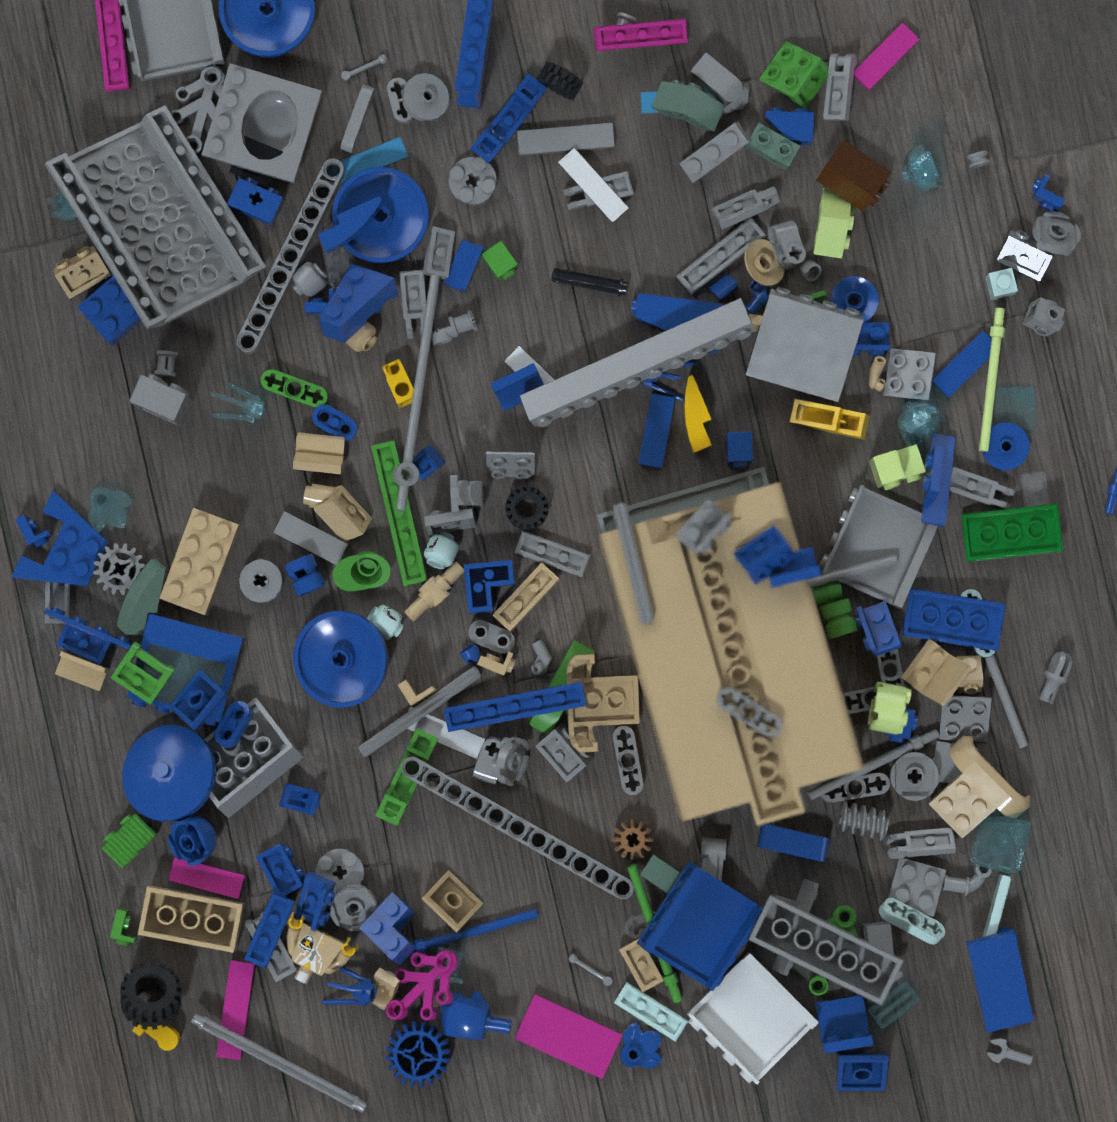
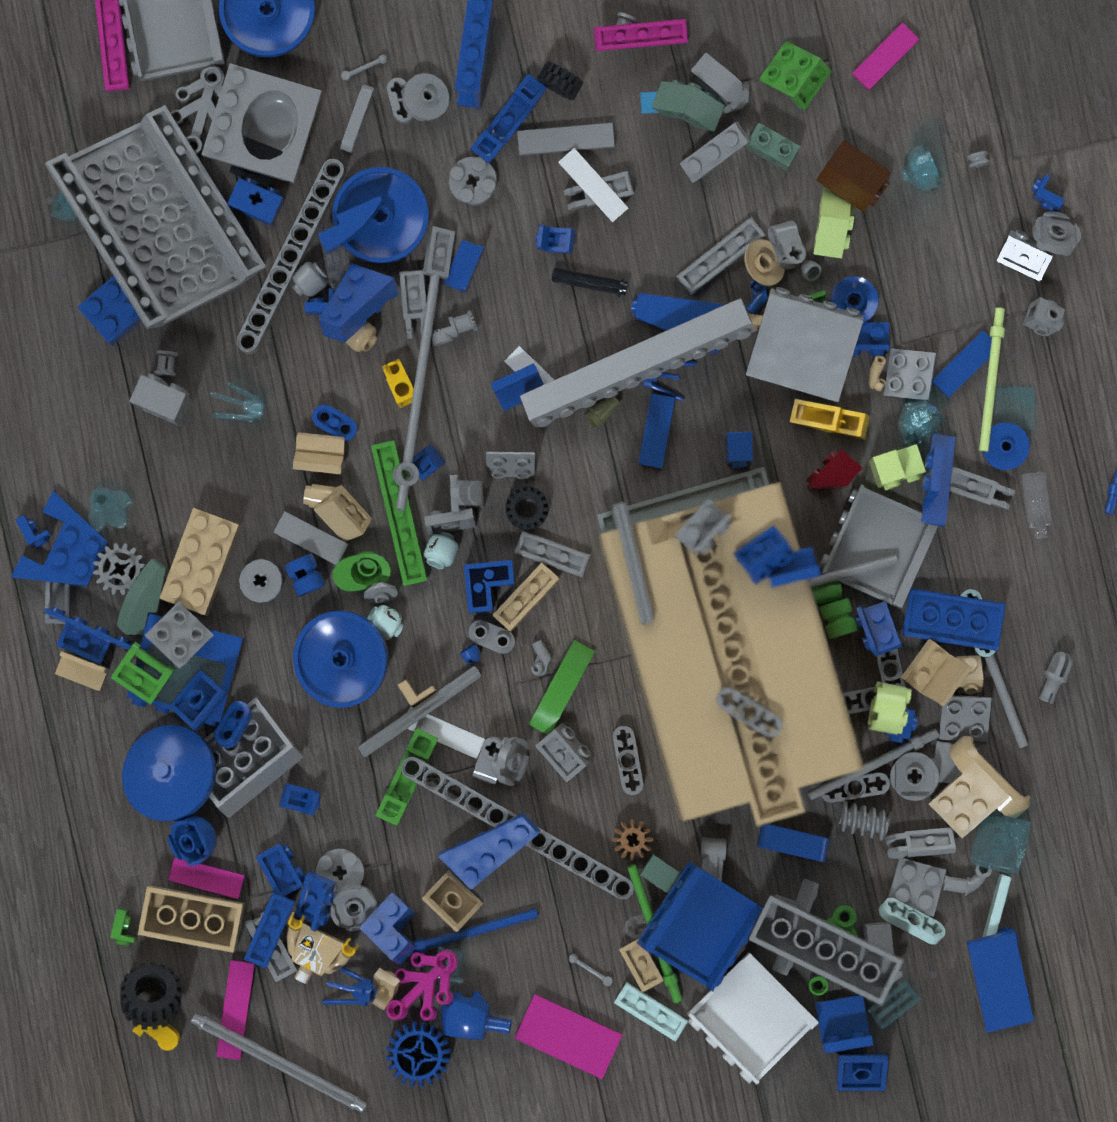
(80, 271): tan bracket -> none
(129, 839): bright green brick -> none
(179, 635): none -> light grey hinge
(275, 388): bright green beam -> none
(374, 157): dark azure sticker -> none
(380, 593): none -> light grey piece
(434, 591): tan pin -> none
(487, 851): none -> blue wing
(492, 663): tan bracket -> none
(500, 261): bright green brick -> none
(515, 706): blue plate -> none
(555, 239): none -> blue bracket
(601, 411): none -> olive cone
(610, 702): tan piece -> none
(643, 1045): blue plate -> none
(695, 416): yellow slope -> none
(723, 287): blue slope -> none
(745, 206): light grey hinge -> none
(792, 125): blue slope -> none
(837, 473): none -> dark red slope
(839, 87): light grey plate -> none
(1001, 284): light aqua brick -> none
(1008, 1053): light grey bar -> none
(1012, 533): green tile -> none

